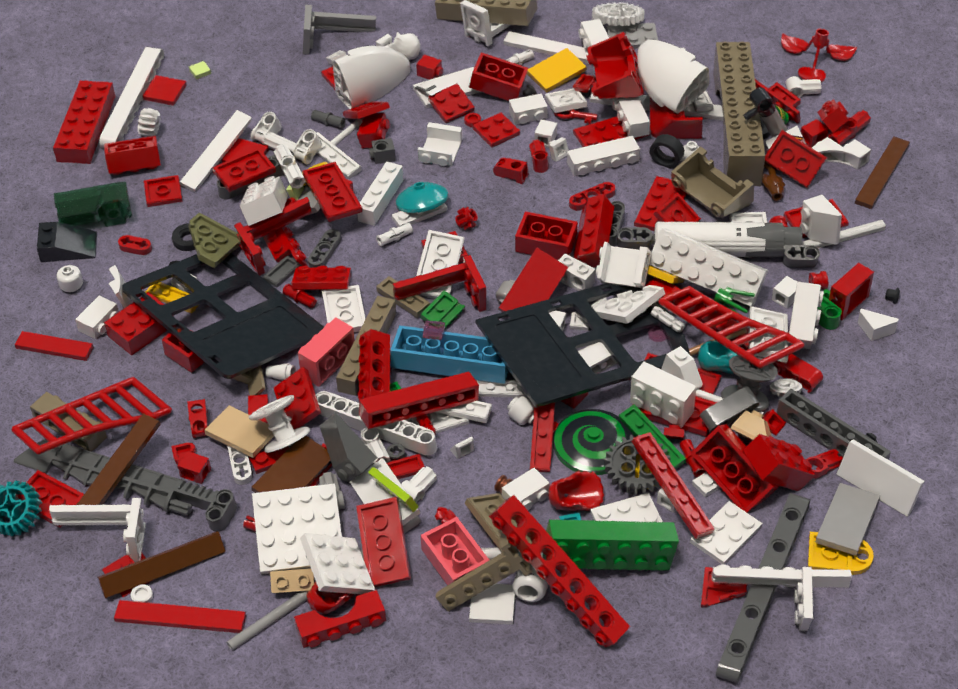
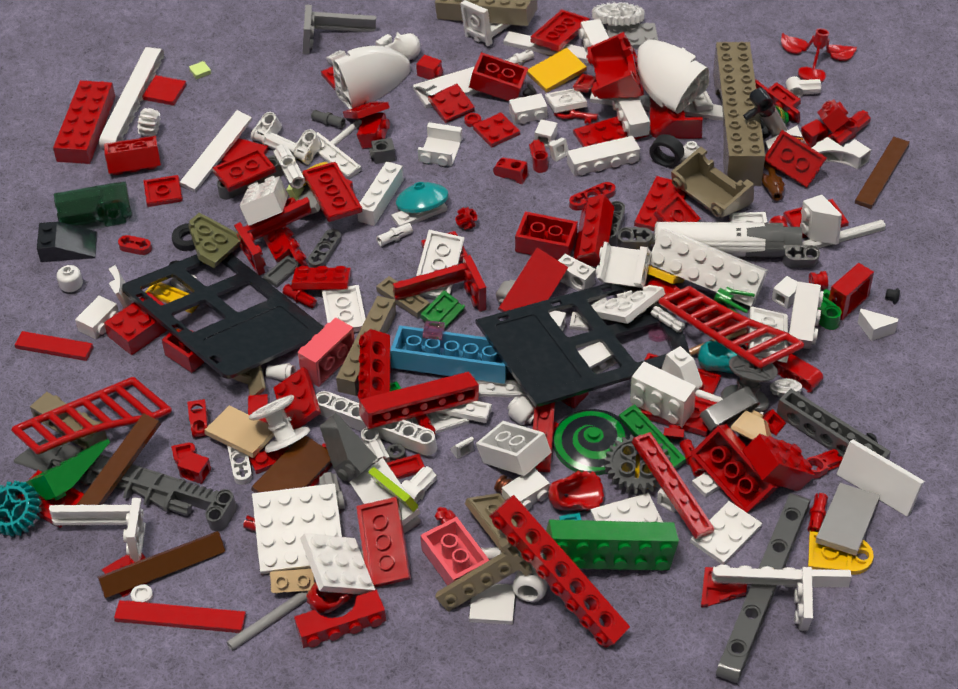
(61, 478): none -> green wedge
(513, 448): none -> white brick
(558, 30): none -> red plate
(817, 512): none -> red pin

